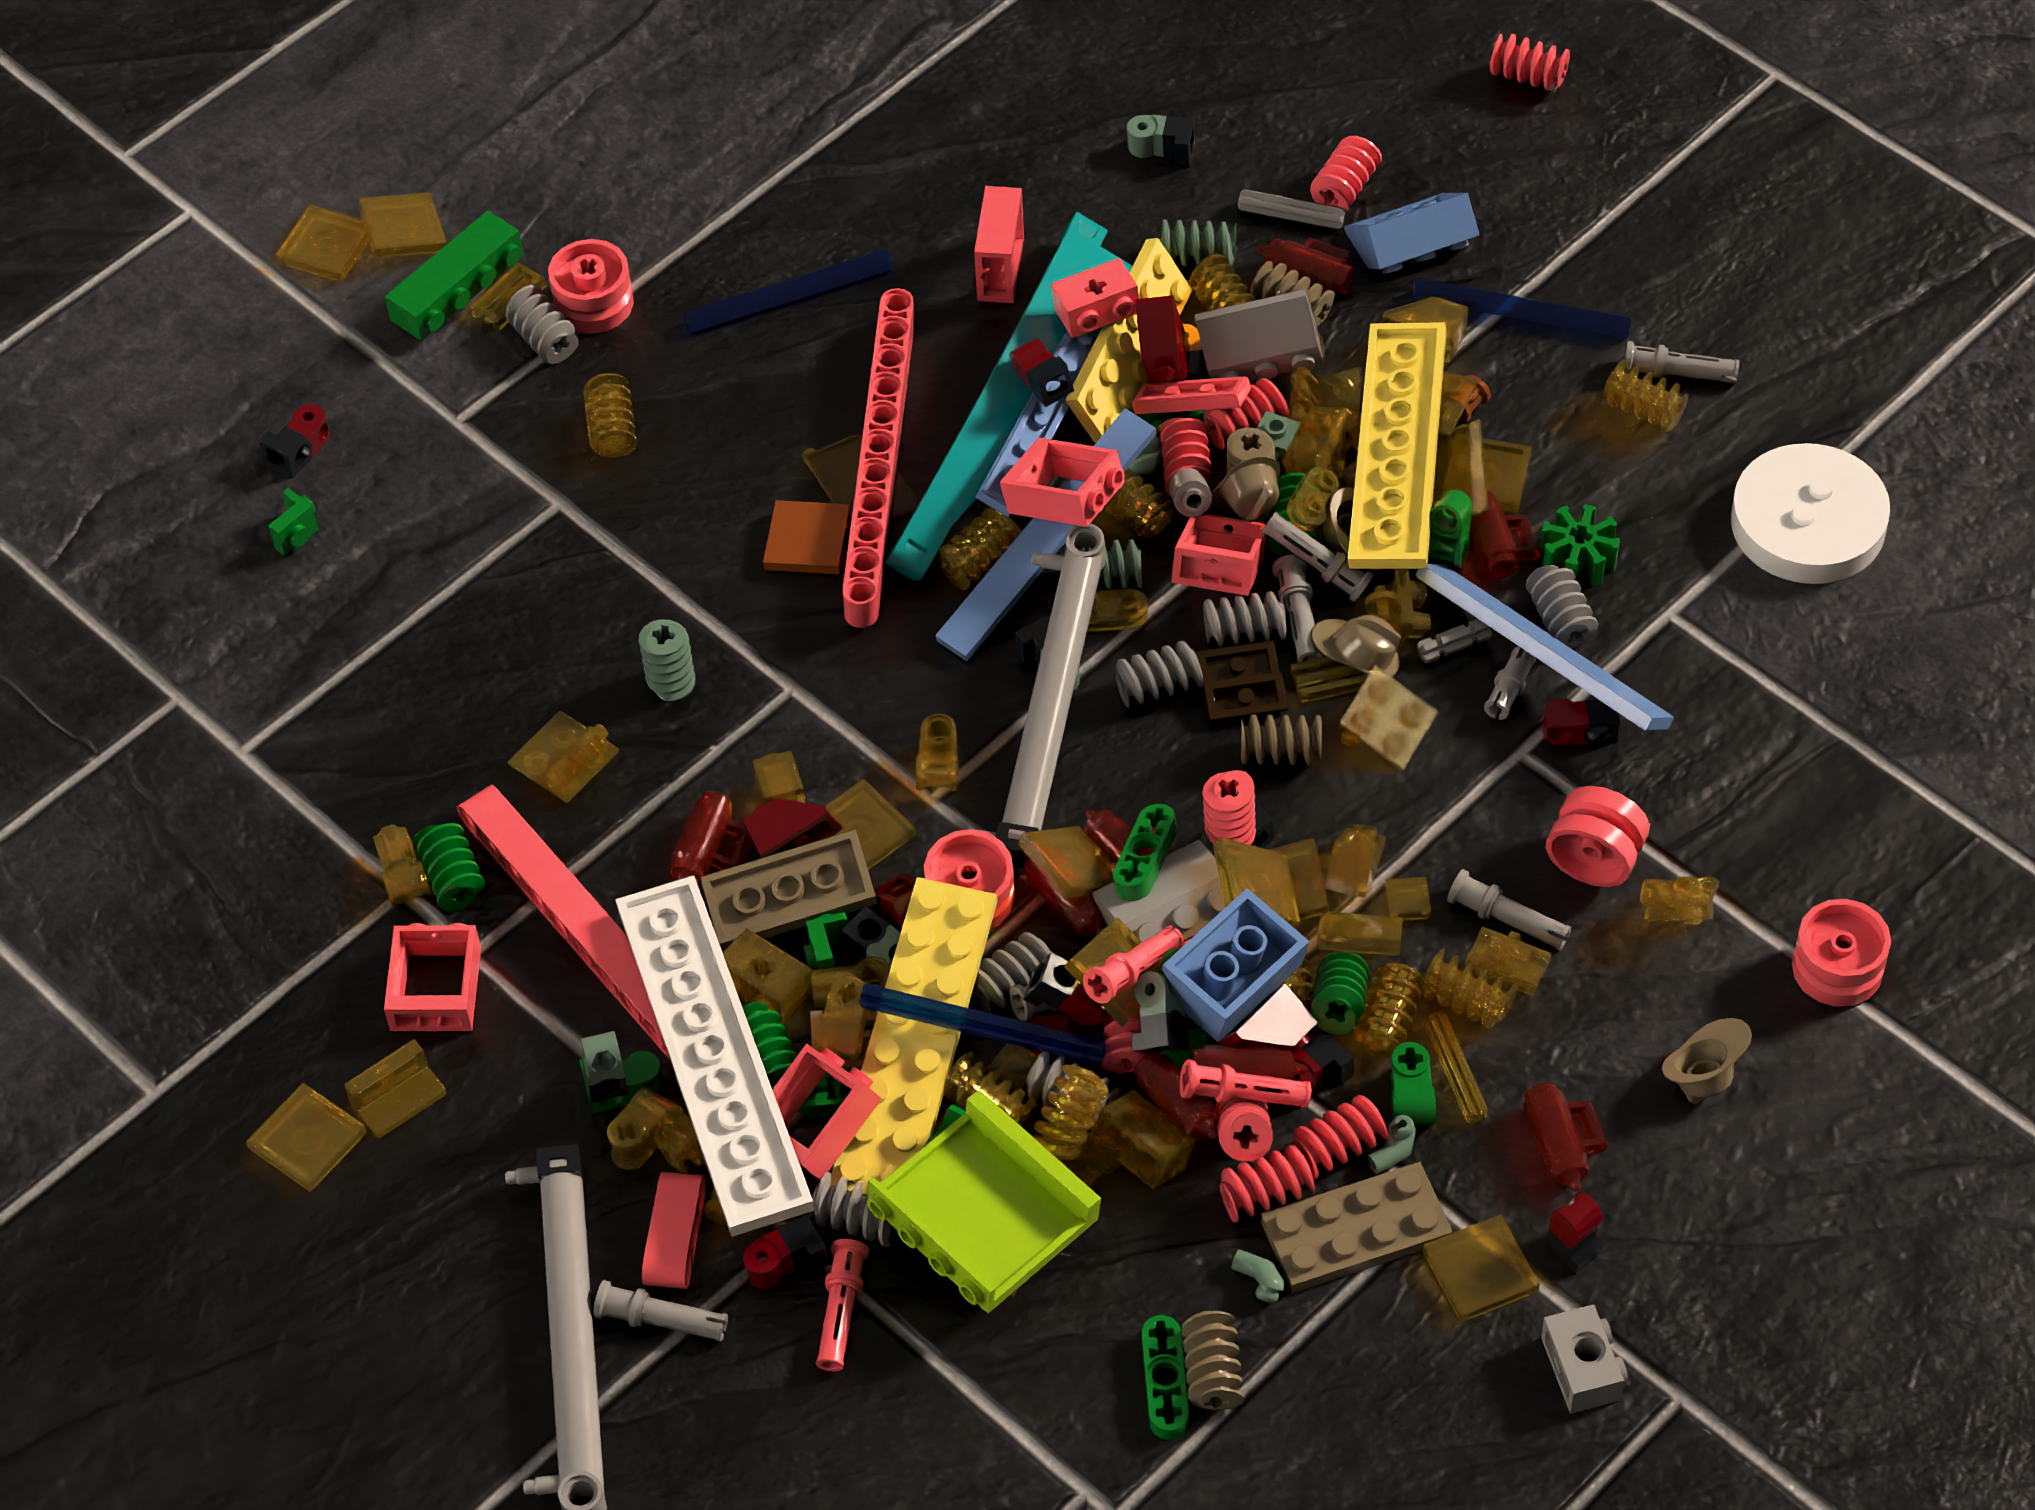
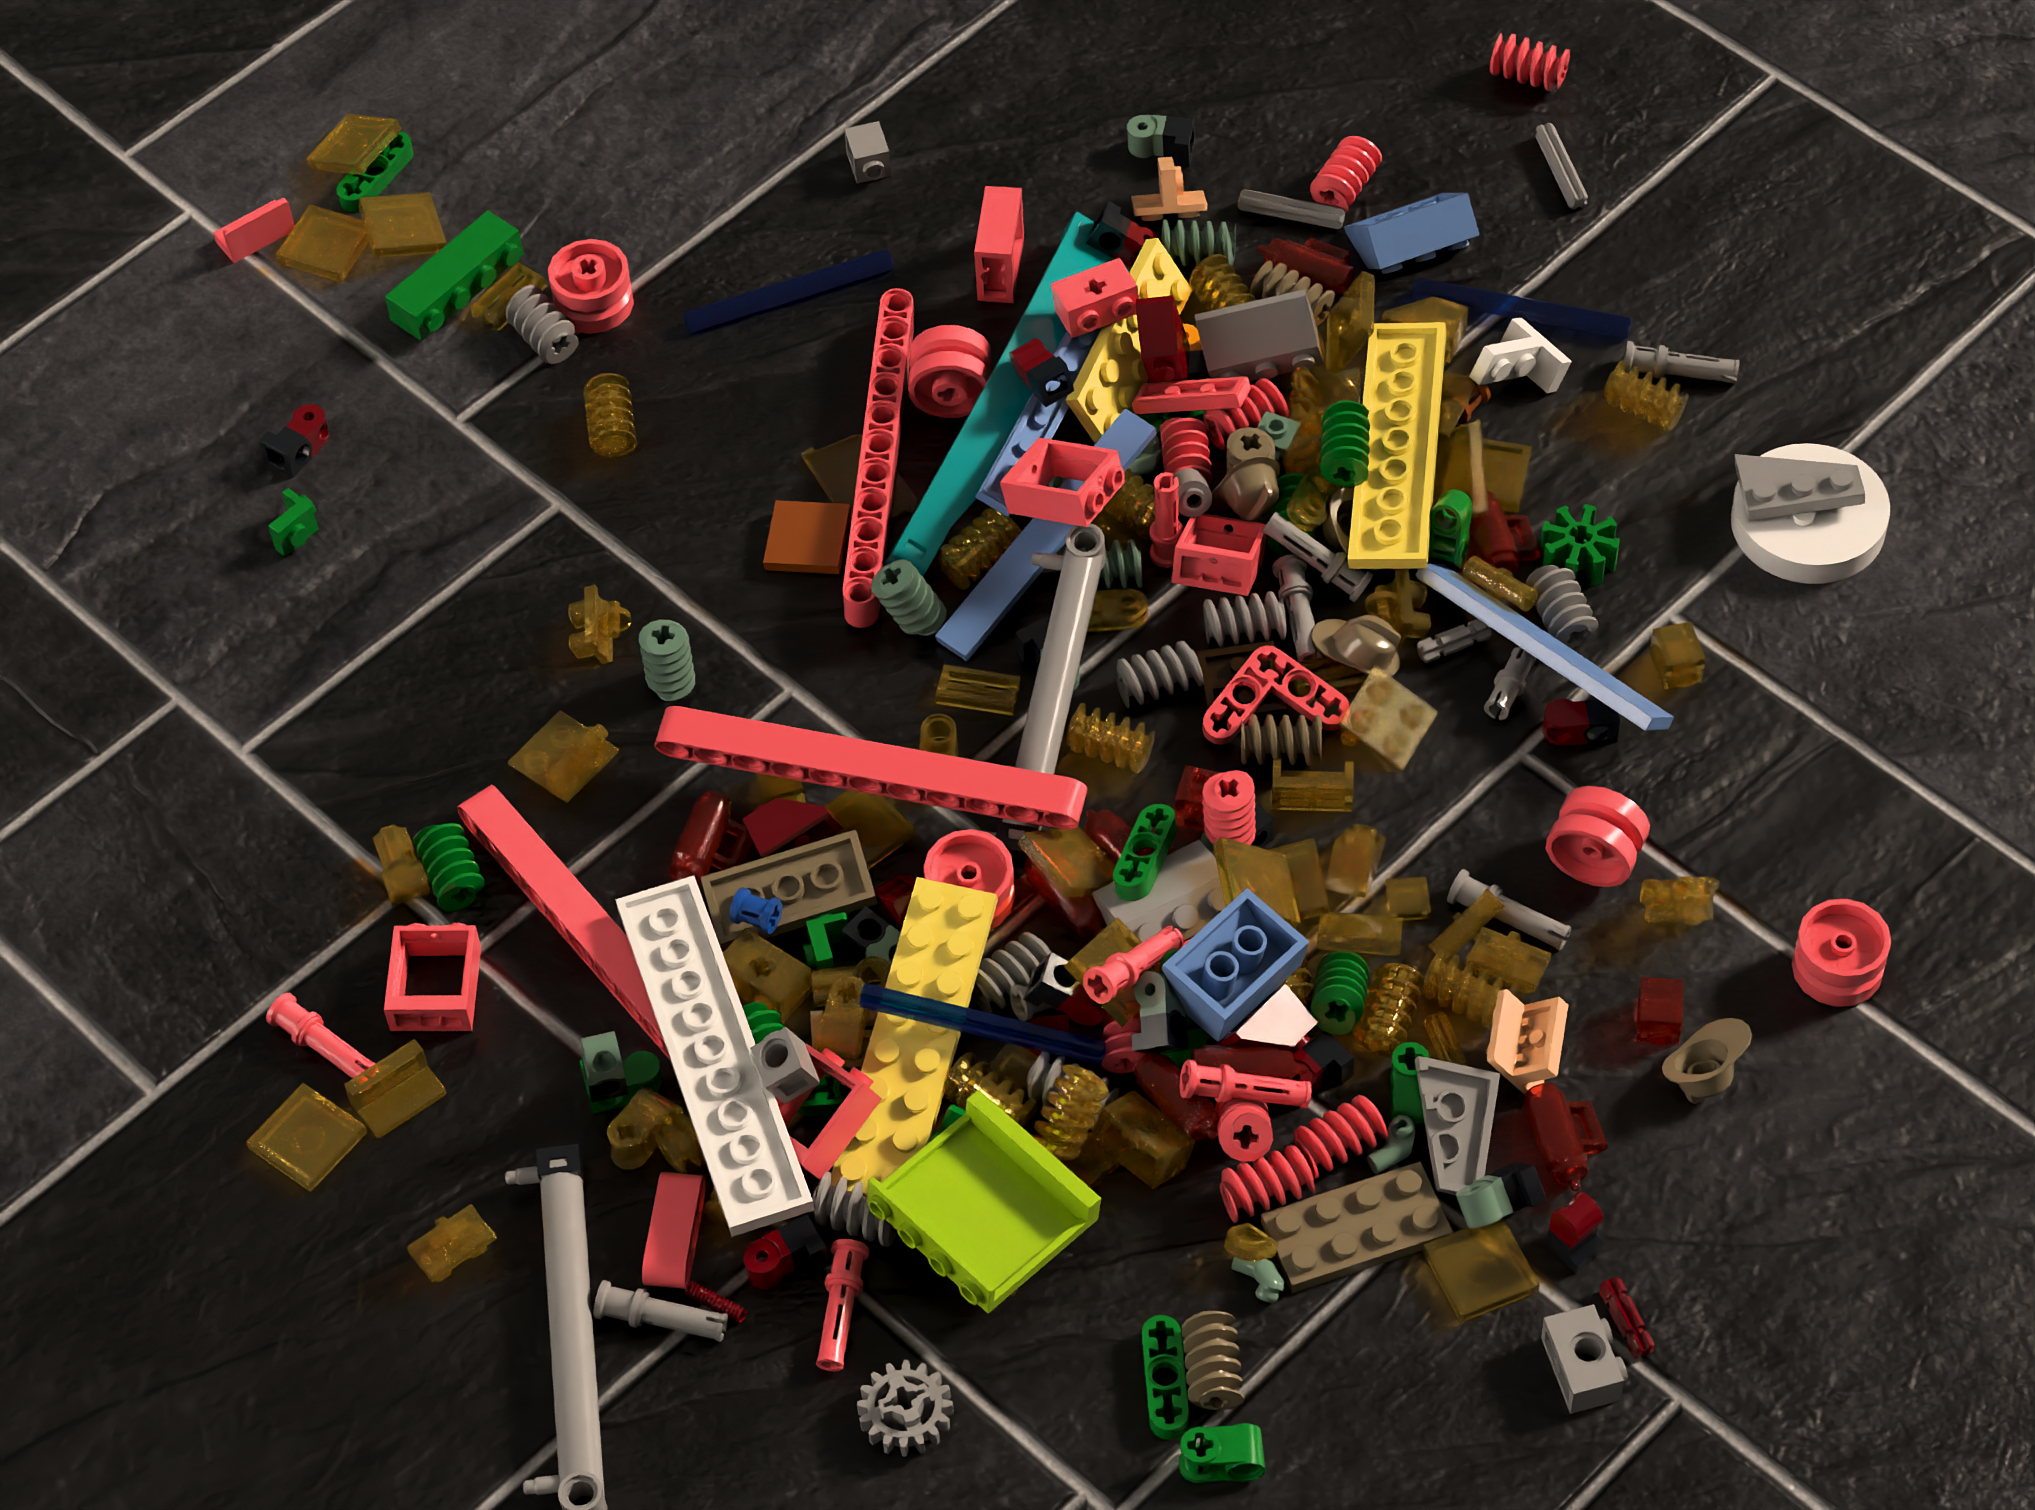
(255, 230): none -> coral panel
(308, 1030): none -> coral pin
(354, 144): none -> clear yellow tile
(373, 185): none -> green beam
(451, 1243): none -> clear yellow hips
(601, 622): none -> clear yellow hips
(715, 1302): none -> dark red piece
(755, 910): none -> blue bush
(788, 1078): none -> light grey brick
(867, 152): none -> light grey brick
(871, 767): none -> coral beam
(901, 1426): none -> light grey gear
(909, 598): none -> sand green piece
(948, 370): none -> coral wheel
(977, 695): none -> clear yellow tile
(1109, 740): none -> clear yellow piece
(1118, 235): none -> black leg
(1166, 528): none -> coral pin
(1171, 197): none -> light nougat bracket
(1190, 799): none -> clear red brick
(1226, 1452): none -> green piece
(1249, 1243): none -> clear yellow tile
(1262, 685): none -> coral beam
(1312, 789): none -> clear yellow hinge
(1345, 443): none -> green piece
(1350, 323): none -> clear yellow tile
(1458, 1120): none -> light grey wing
(1467, 925): none -> clear yellow pin
(1500, 583): none -> clear yellow pin
(1500, 1194): none -> leg
(1521, 354): none -> white bracket
(1527, 1039): none -> light nougat bracket
(1561, 166): none -> light grey axle
(1626, 1317): none -> dark red axle
(1660, 1011): none -> clear red brick
(1677, 655): none -> clear yellow brick
(1793, 486): none -> light grey wing

